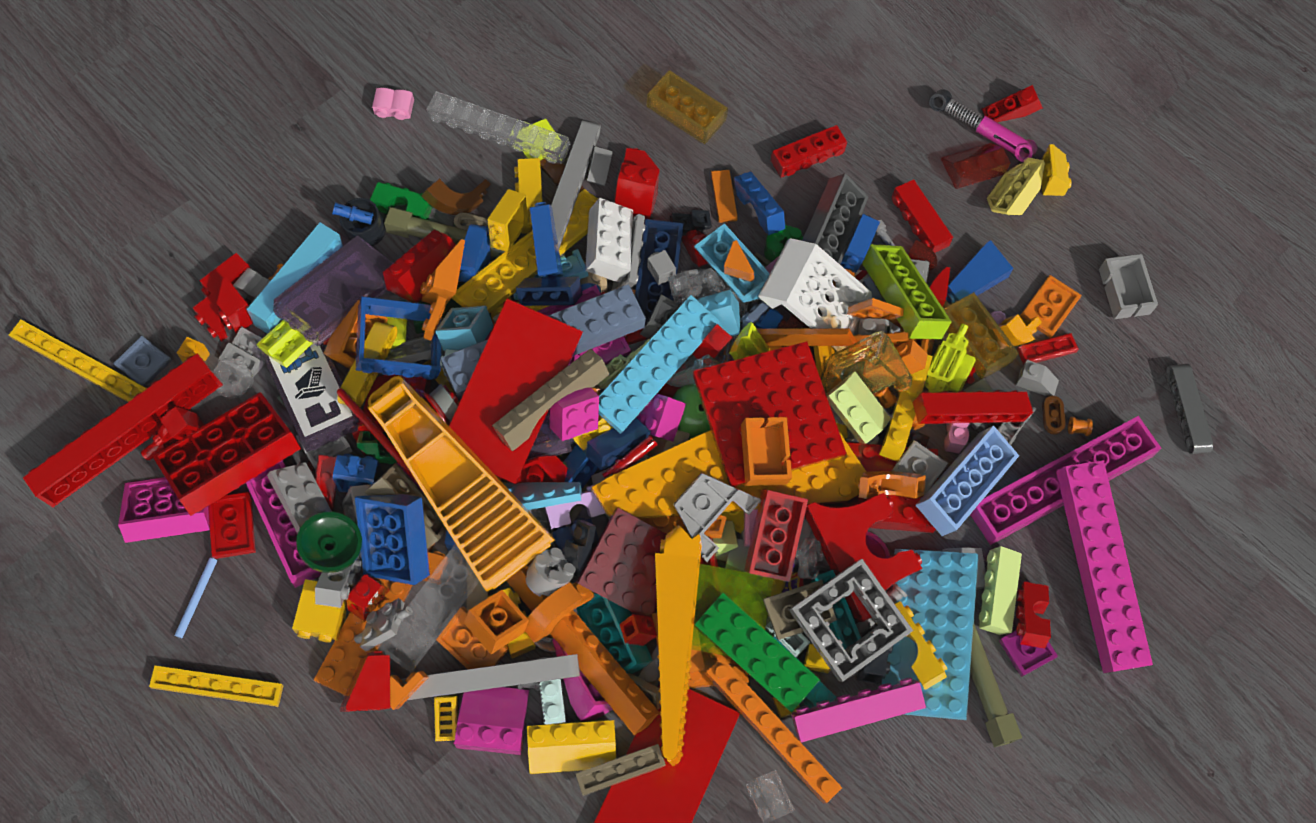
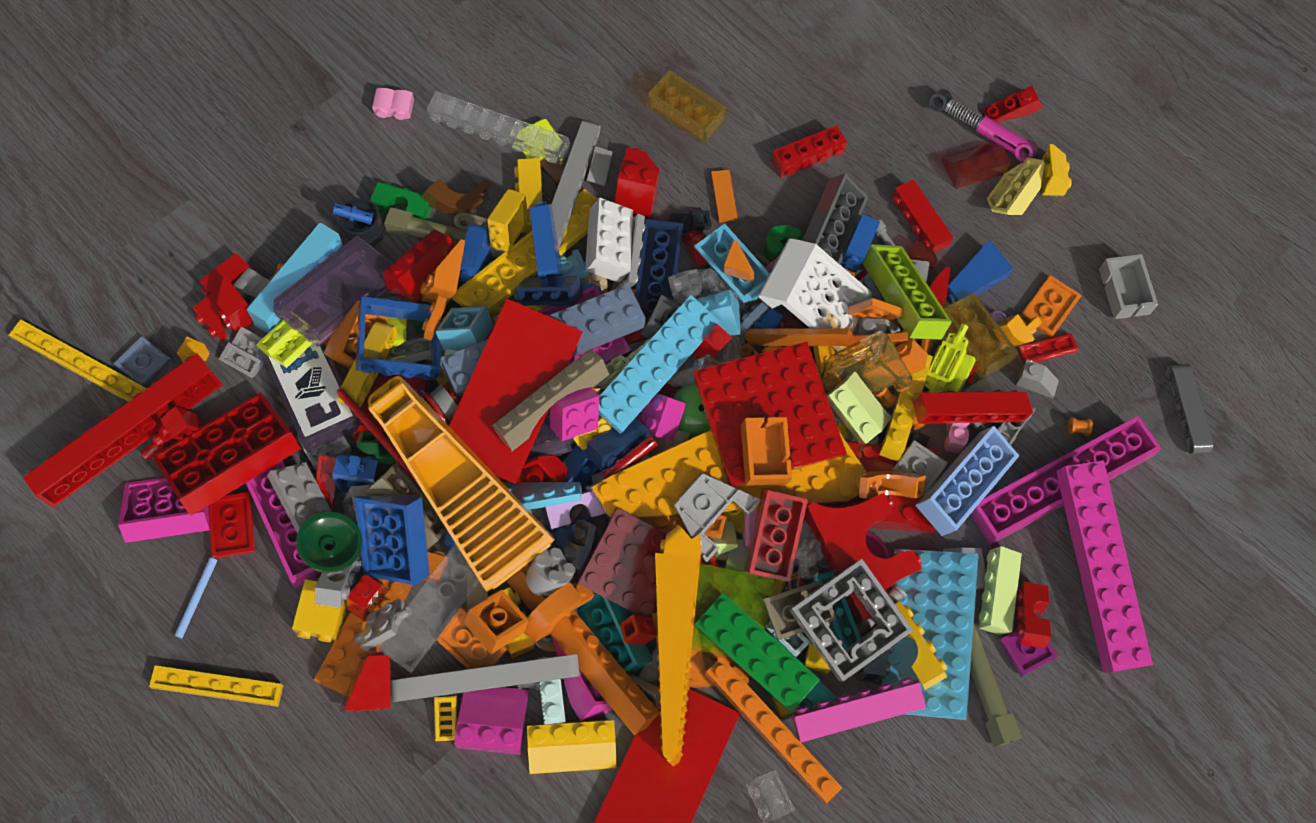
(241, 371): clear plate -> none
(402, 692): orange slope -> none
(620, 769): dark tan plate -> none
(661, 267): light grey brick -> none
(748, 343): neon yellow slope -> none
(767, 209): blue arch -> none
(1054, 416): reddish brown plate -> none

